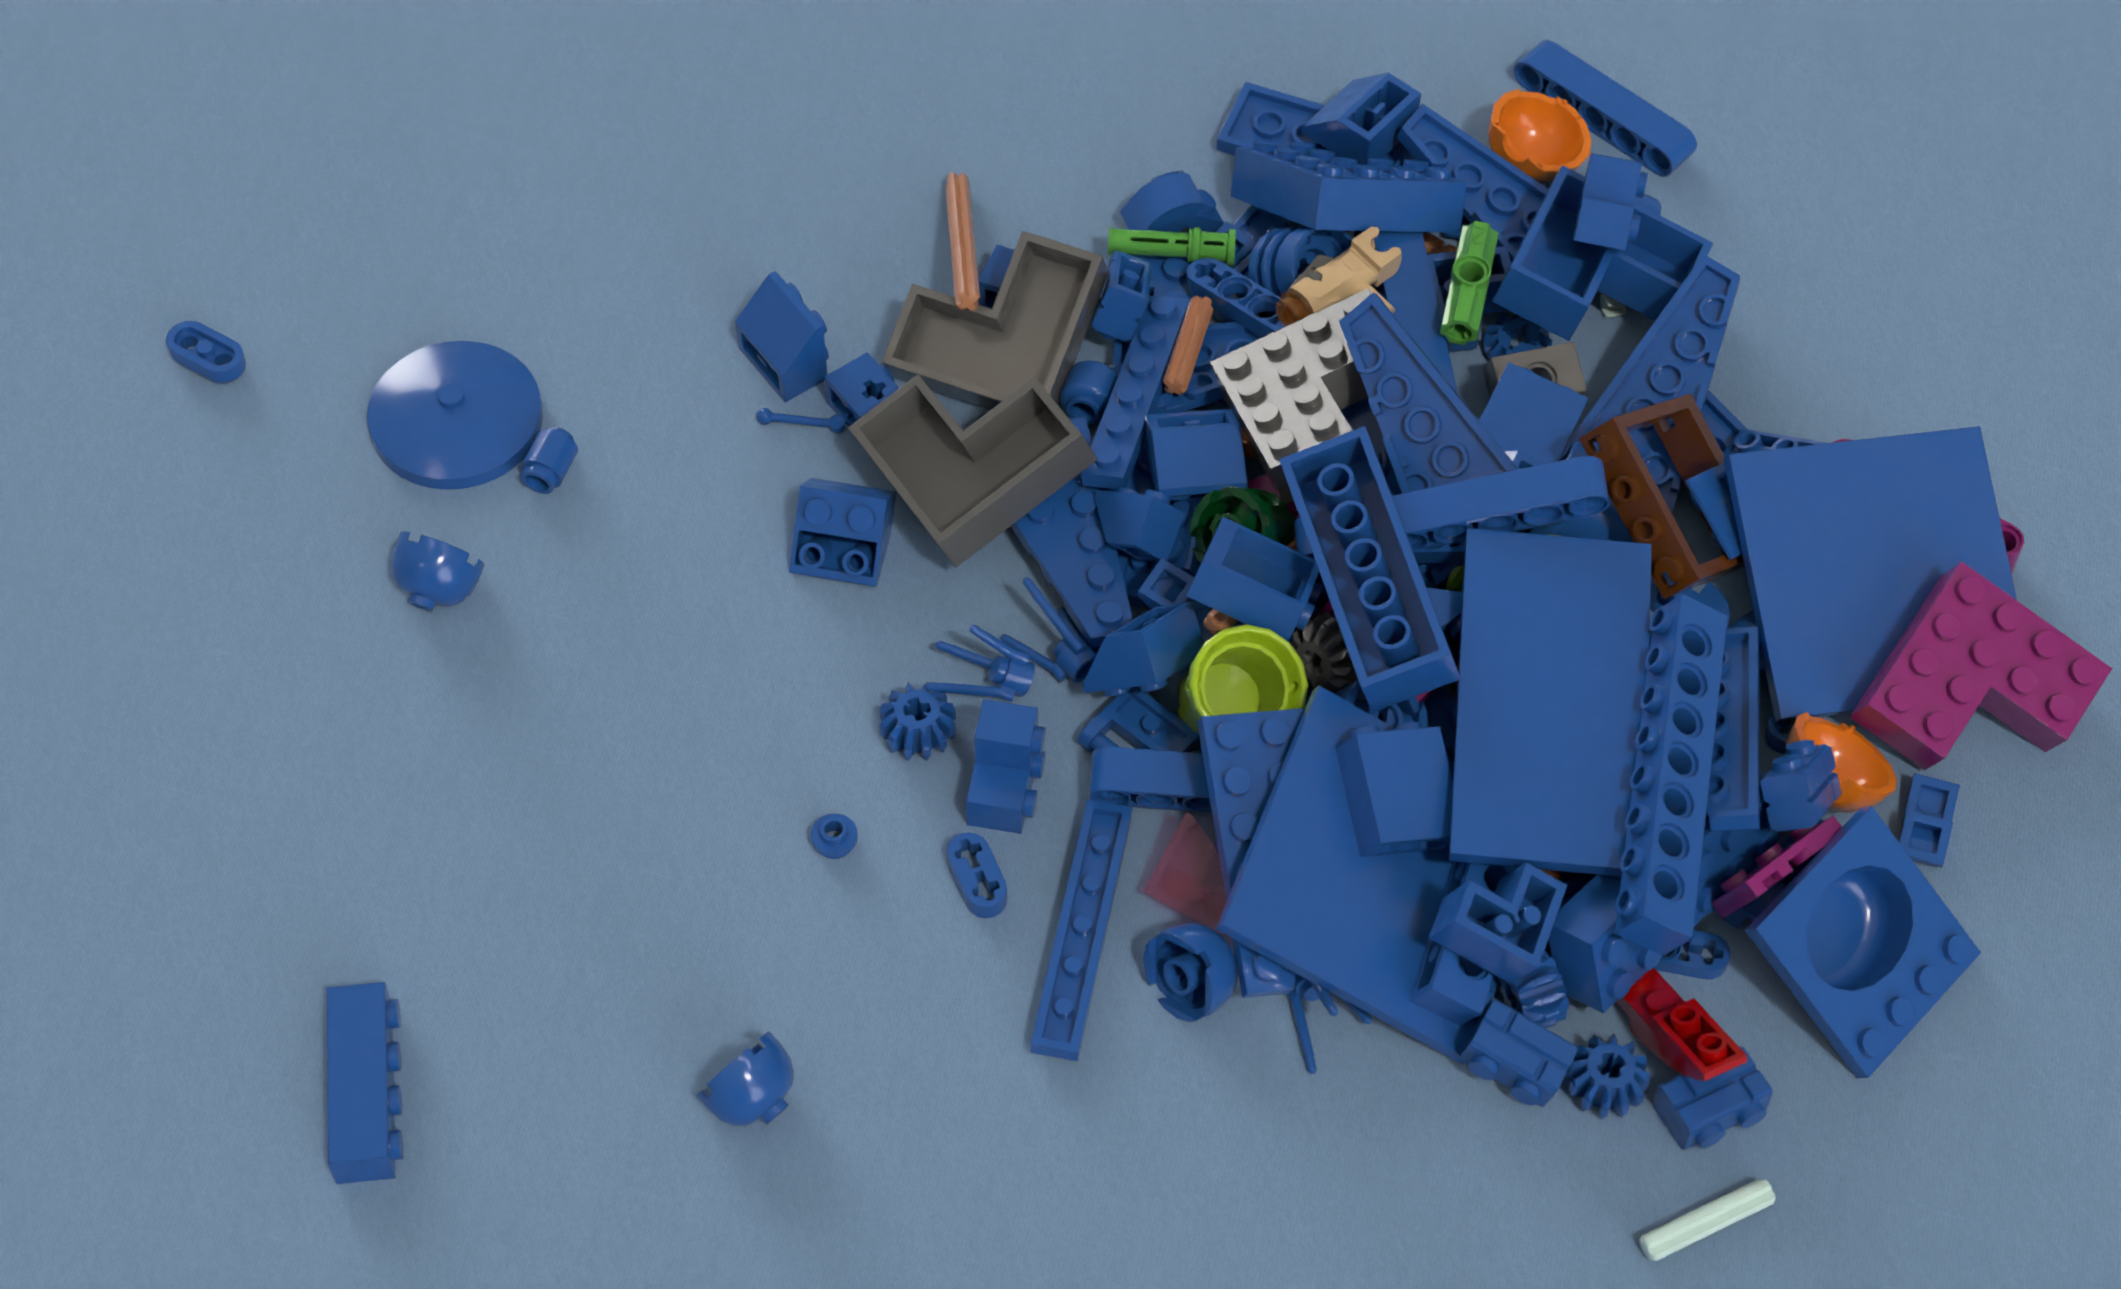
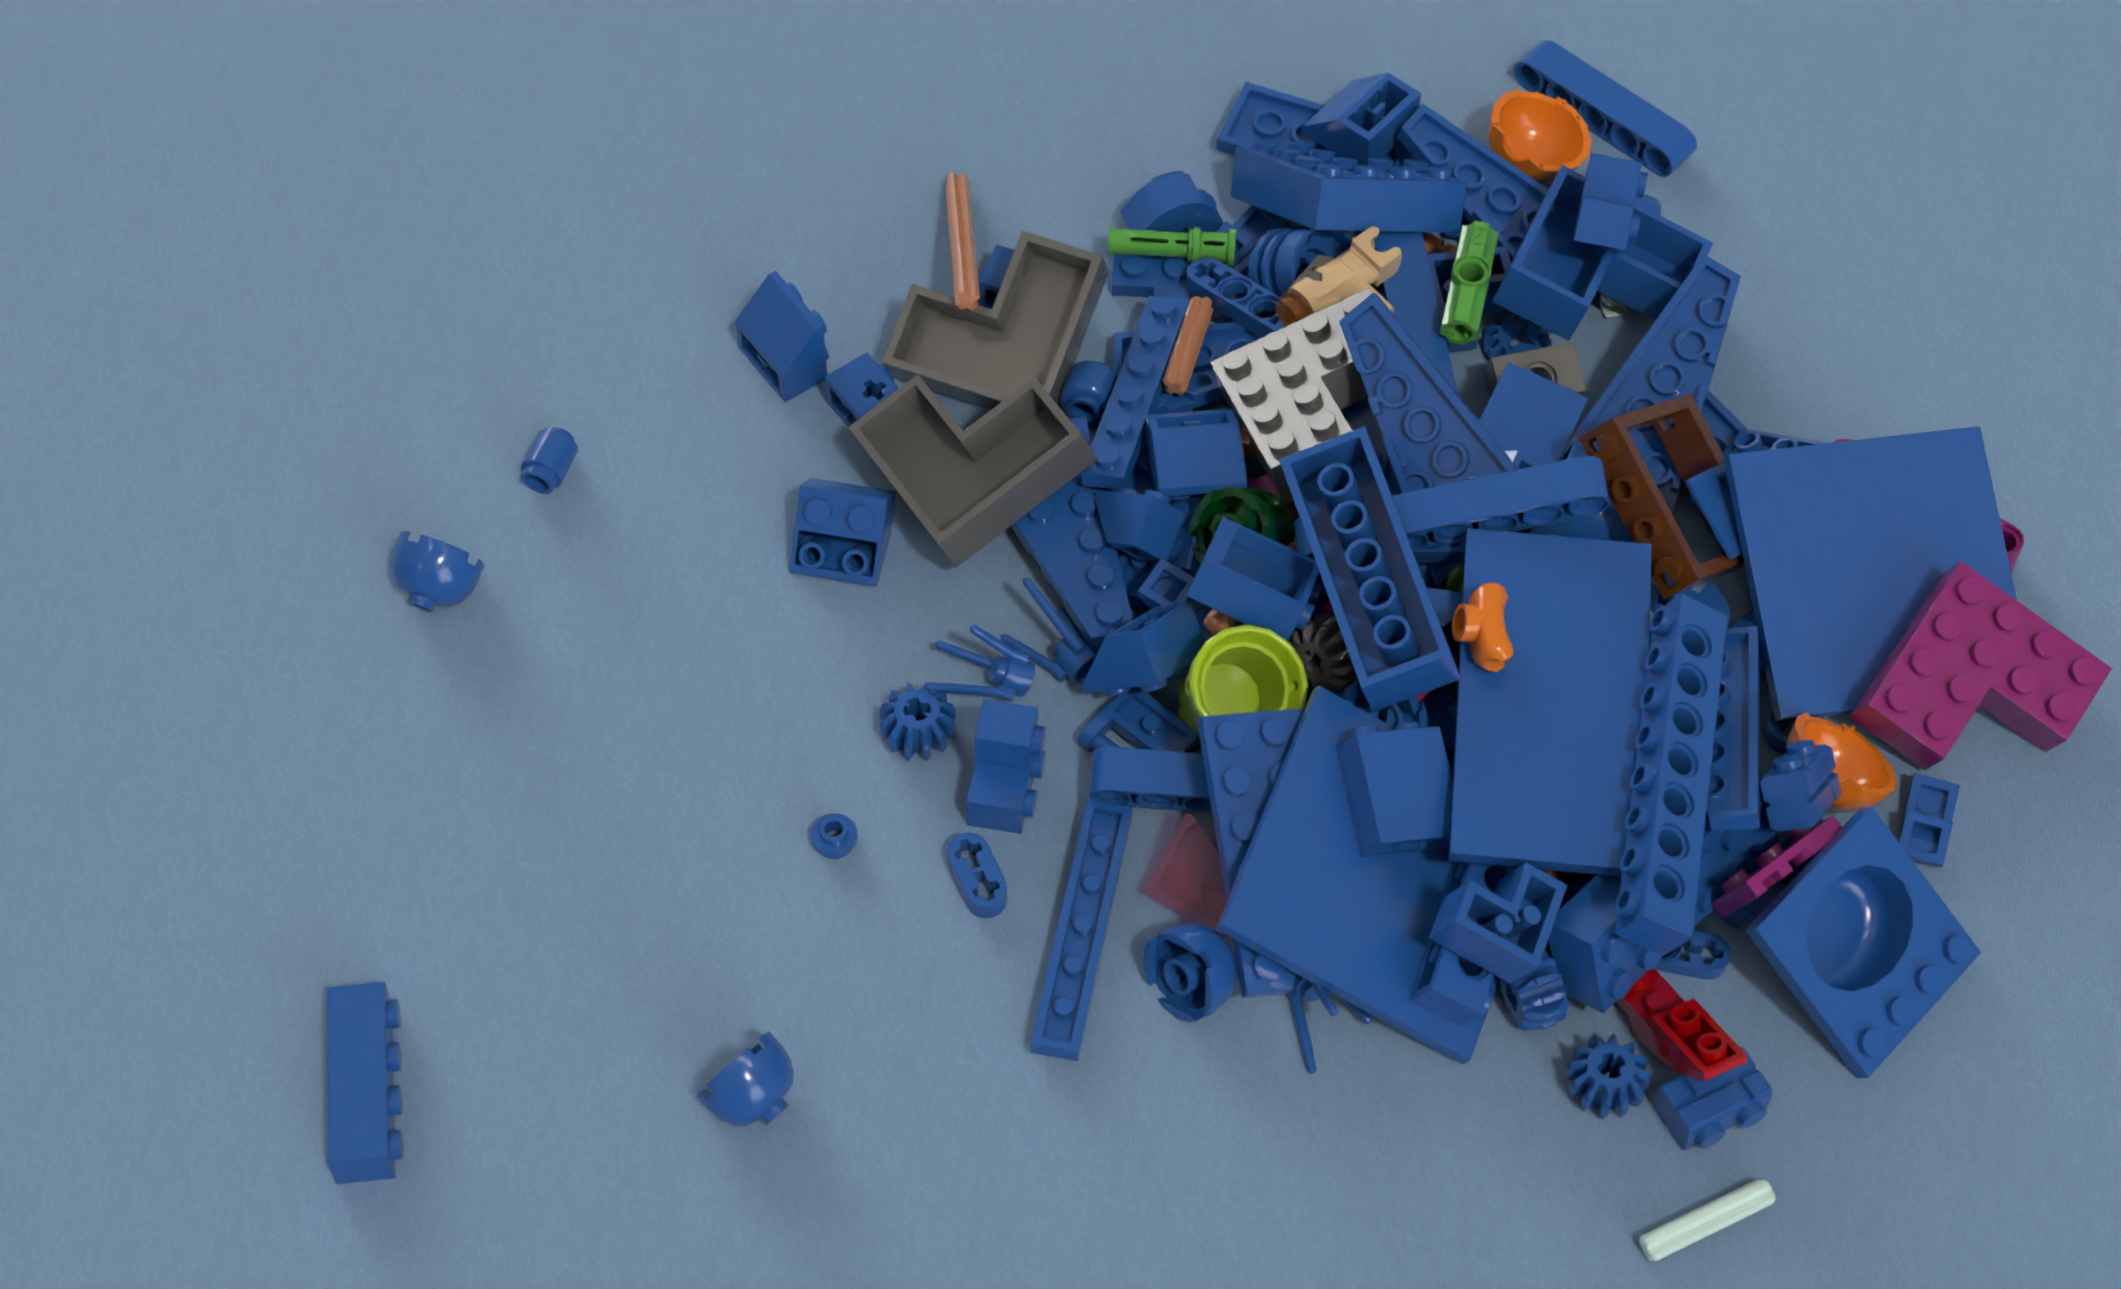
(210, 351): blue plate -> none
(455, 415): blue dish -> none
(836, 422): blue hinge -> none
(1122, 297): blue brick -> none
(1484, 627): none -> orange piece
(1518, 1054): blue brick -> none

